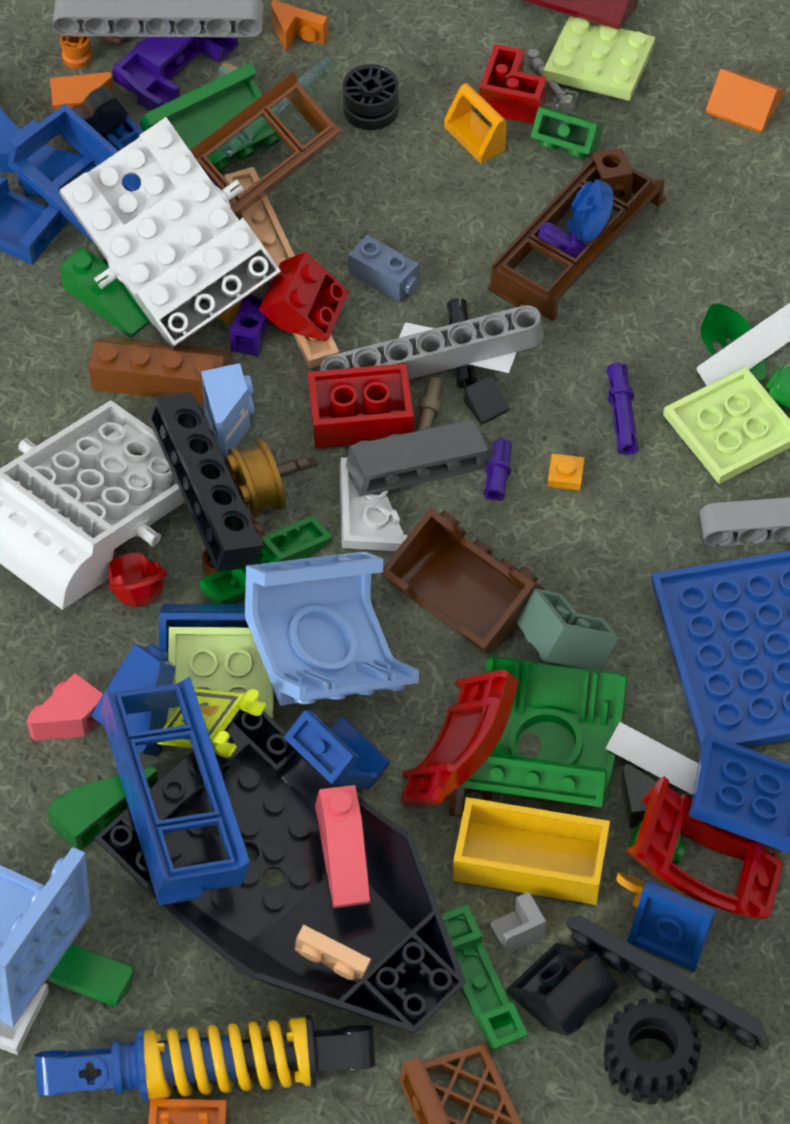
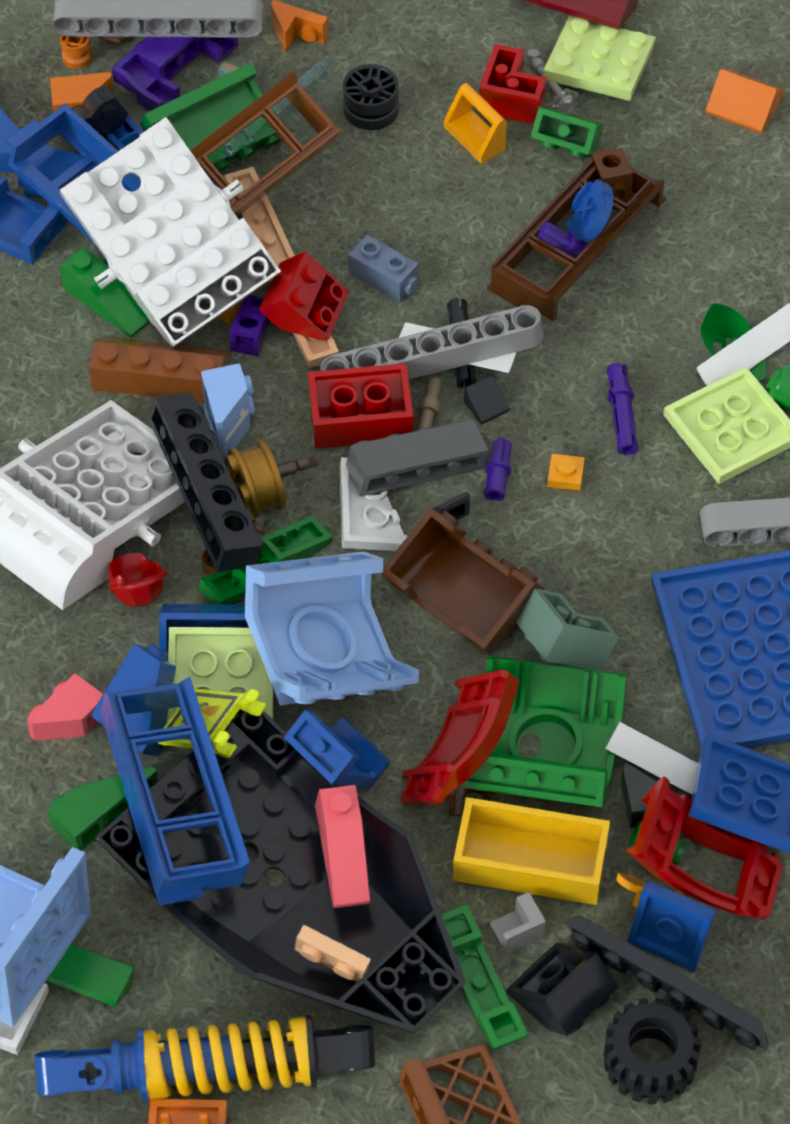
(457, 506): none -> black slope

